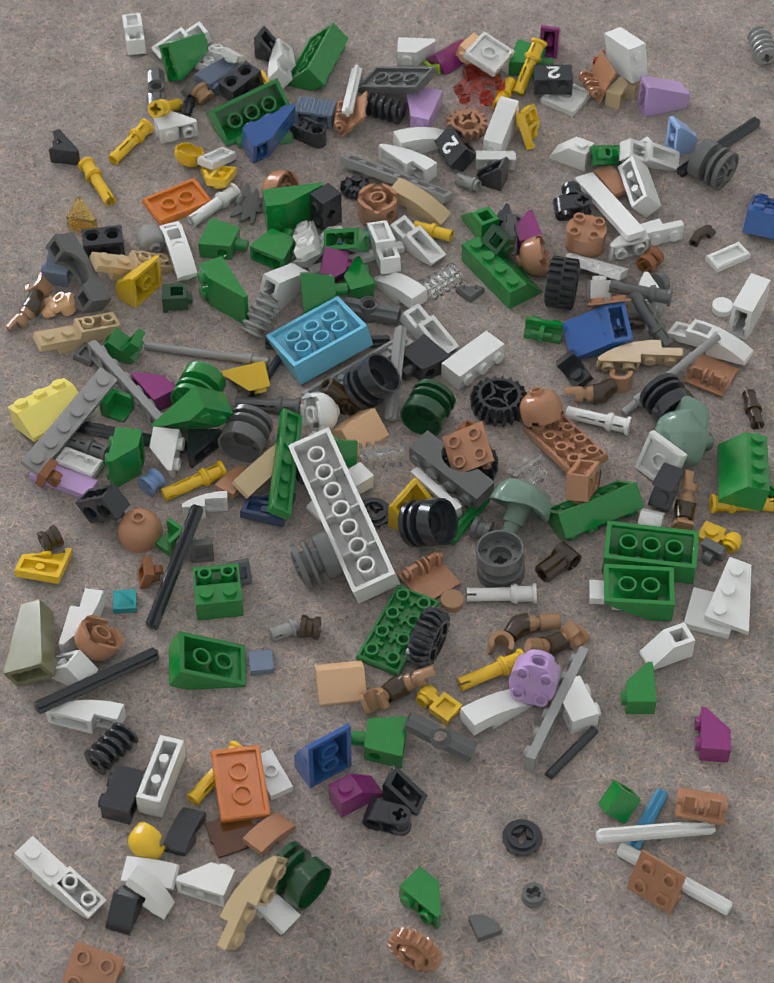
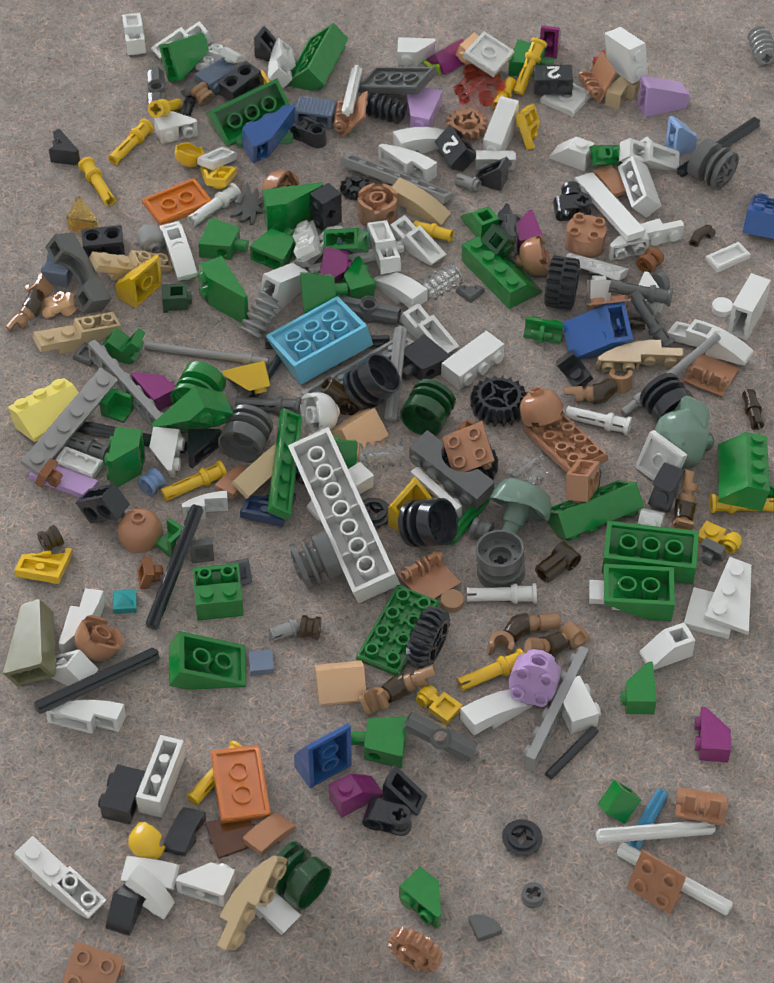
(108, 746): black piece -> none
(275, 777): white plate -> none

